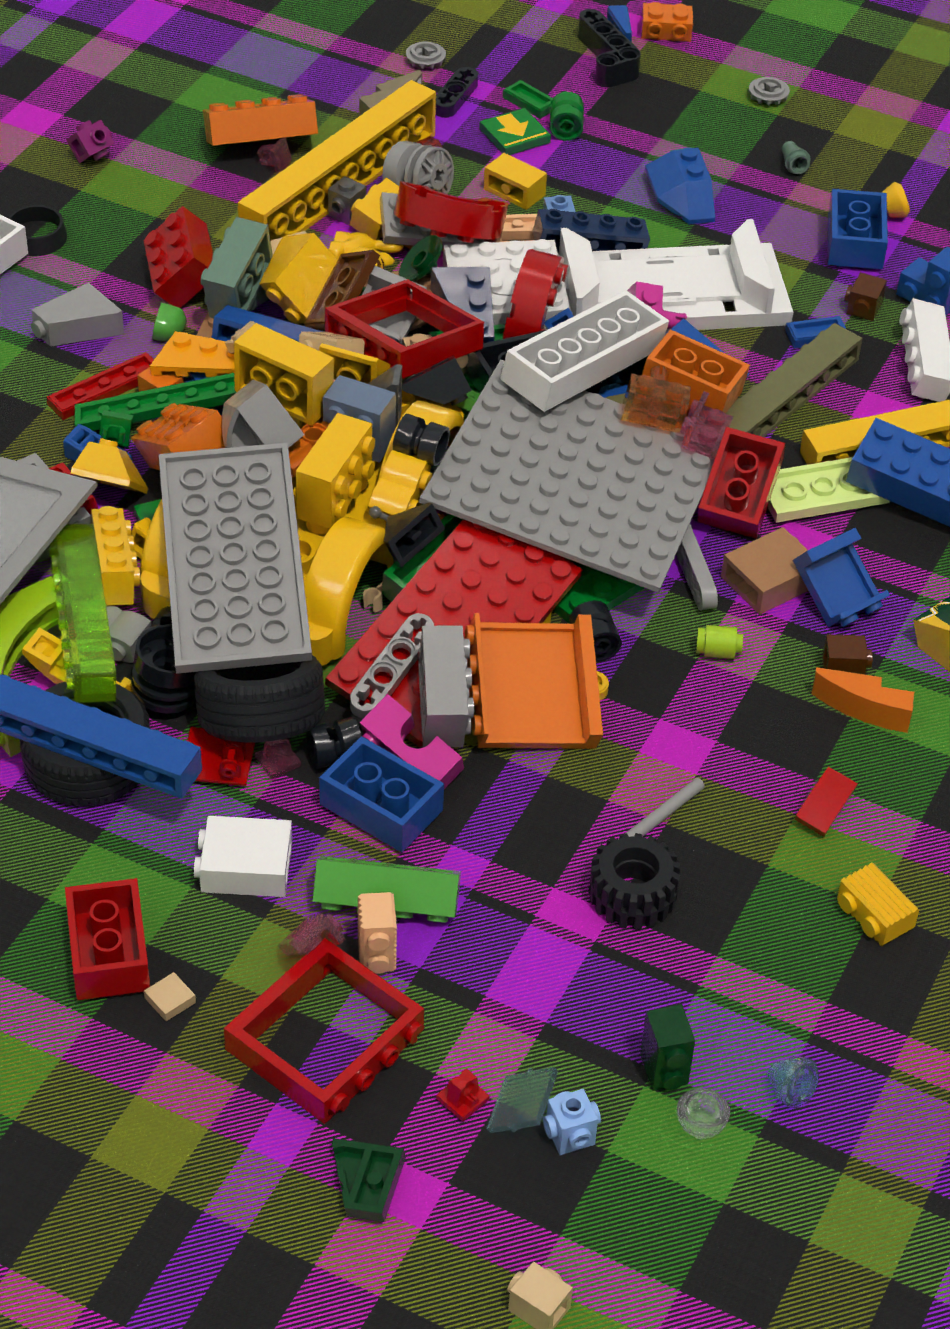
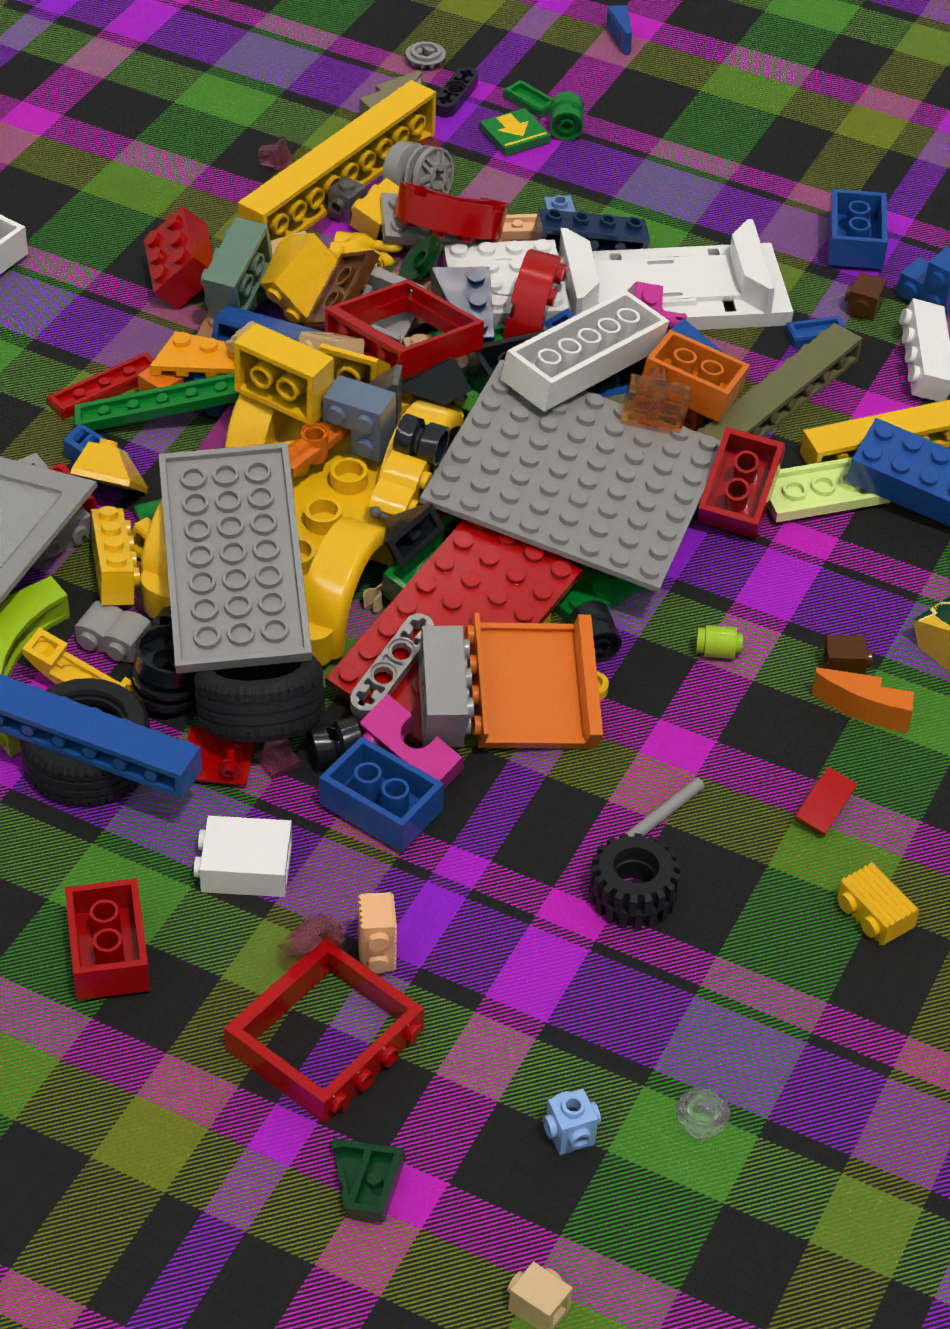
(44, 244): black tyre -> none
(77, 317): light grey slope -> none
(82, 615): clear neon green brick -> none
(90, 141): magenta brick -> none
(116, 427): green tile -> none
(168, 321): bright green piece -> none
(169, 996): tan tile -> none
(179, 430): orange brick -> none
(257, 418): light grey piece -> none
(260, 121): orange brick -> none
(334, 471): yellow brick -> none
(414, 887): bright green brick -> none
(463, 1095): red brick -> none
(515, 181): yellow brick -> none
(522, 1100): clear light blue piece -> none
(616, 56): black beam -> none
(667, 21): orange plate -> none
(667, 1047): dark green brick -> none
(683, 185): blue wedge -> none
(697, 572): light grey beam -> none
(704, 428): clear pink bracket -> none
(765, 570): medium nougat brick -> none
(769, 90): light grey gear -> none
(794, 1080): clear light blue brick -> none
(795, 158): sand green cone -> none
(839, 580): blue panel -> none
(896, 201): yellow cone -> none

